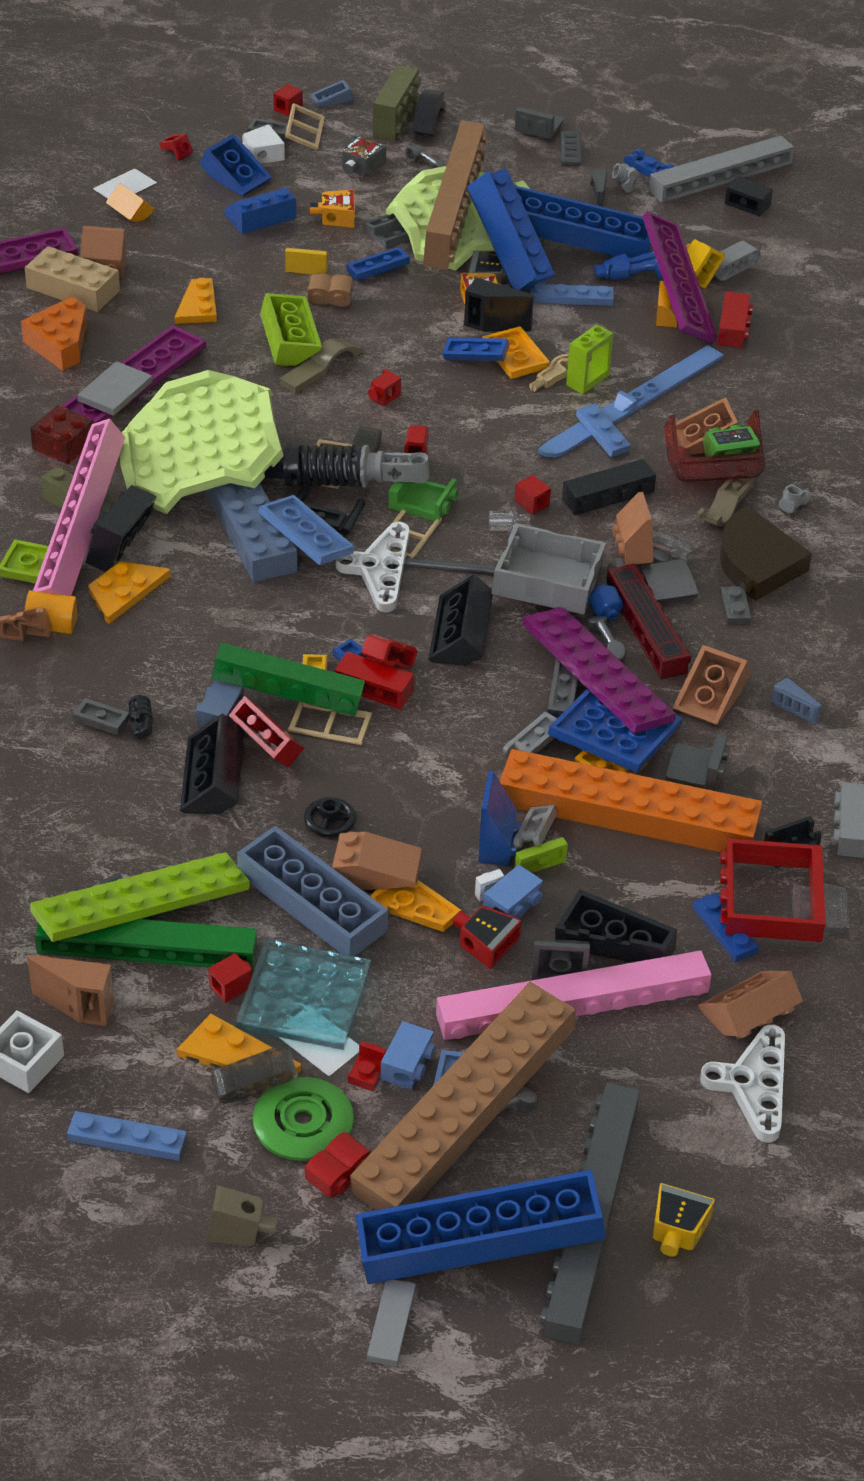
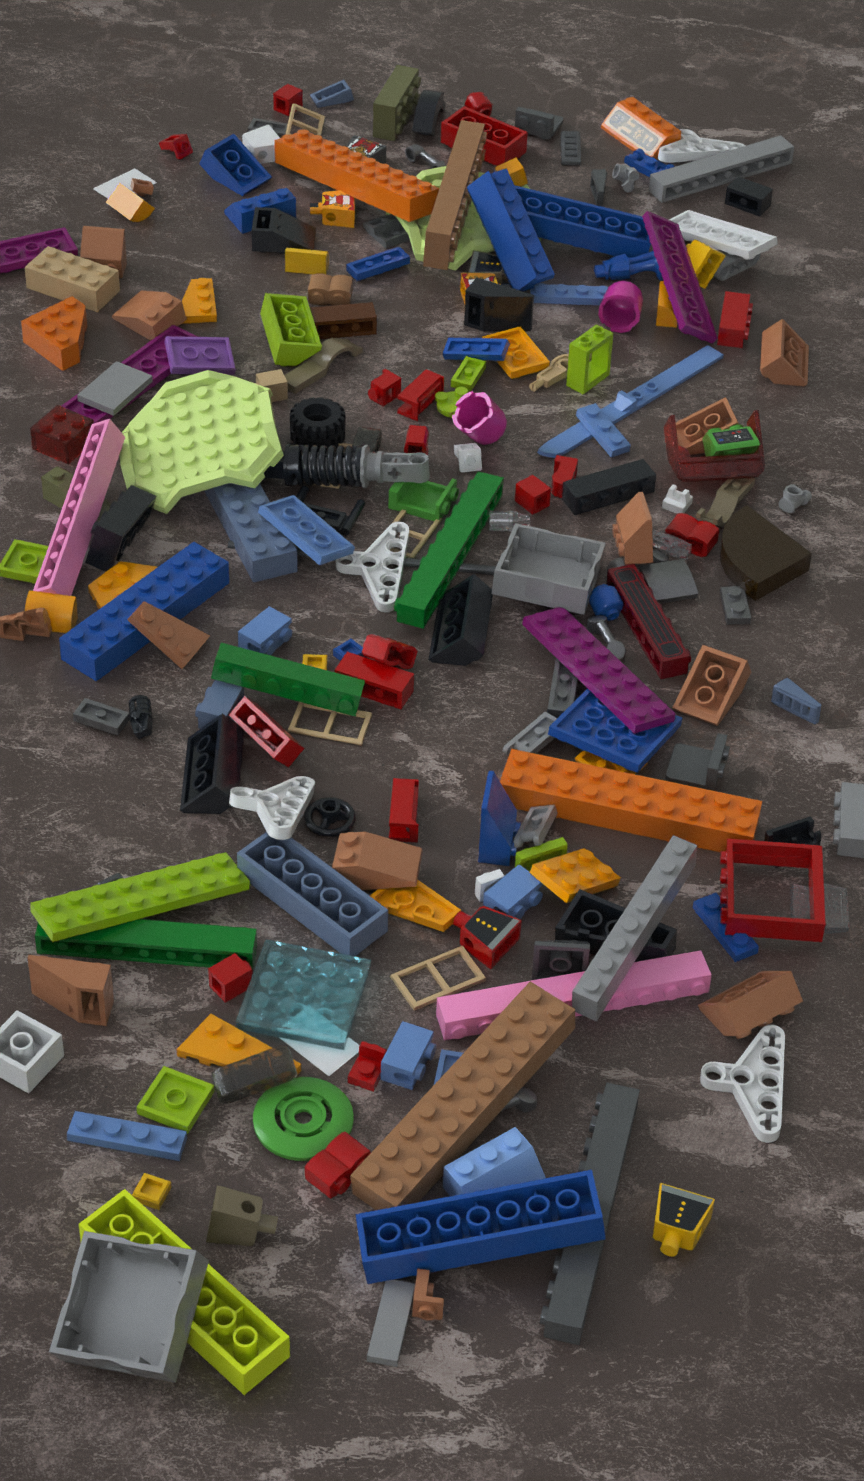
(129, 1306): none -> light grey tile
(141, 187): none -> nougat plate
(151, 313): none -> nougat slope
(152, 1191): none -> yellow tile
(168, 633): none -> nougat wing
(173, 587): none -> blue brick
(175, 1099): none -> lime plate
(199, 354): none -> medium lavender tile
(225, 1324): none -> neon yellow brick
(265, 632): none -> medium blue brick
(276, 382): none -> tan brick
(277, 231): none -> black slope
(278, 806): none -> white beam
(317, 422): none -> black tyre
(345, 320): none -> reddish brown brick
(356, 175): none -> orange brick
(404, 810): none -> red window
(420, 394): none -> red window
(424, 1304): none -> nougat bracket
(447, 401): none -> lime piece
(449, 550): none -> green brick
(468, 373): none -> lime plate
(469, 457): none -> white bracket
(479, 102): none -> red head
(479, 418): none -> dark pink cylinder
(480, 978): none -> tan window
(495, 1164): none -> light blue slope
(503, 140): none -> red brick
(515, 171): none -> light orange brick
(564, 469): none -> red leg
(575, 871): none -> light orange plate
(621, 306): none -> dark pink cylinder
(634, 928): none -> light grey brick
(639, 127): none -> slope
(676, 500): none -> white tile
(694, 148): none -> white beam
(699, 534): none -> red brick
(723, 235): none -> white plate
(784, 355): none -> nougat slope

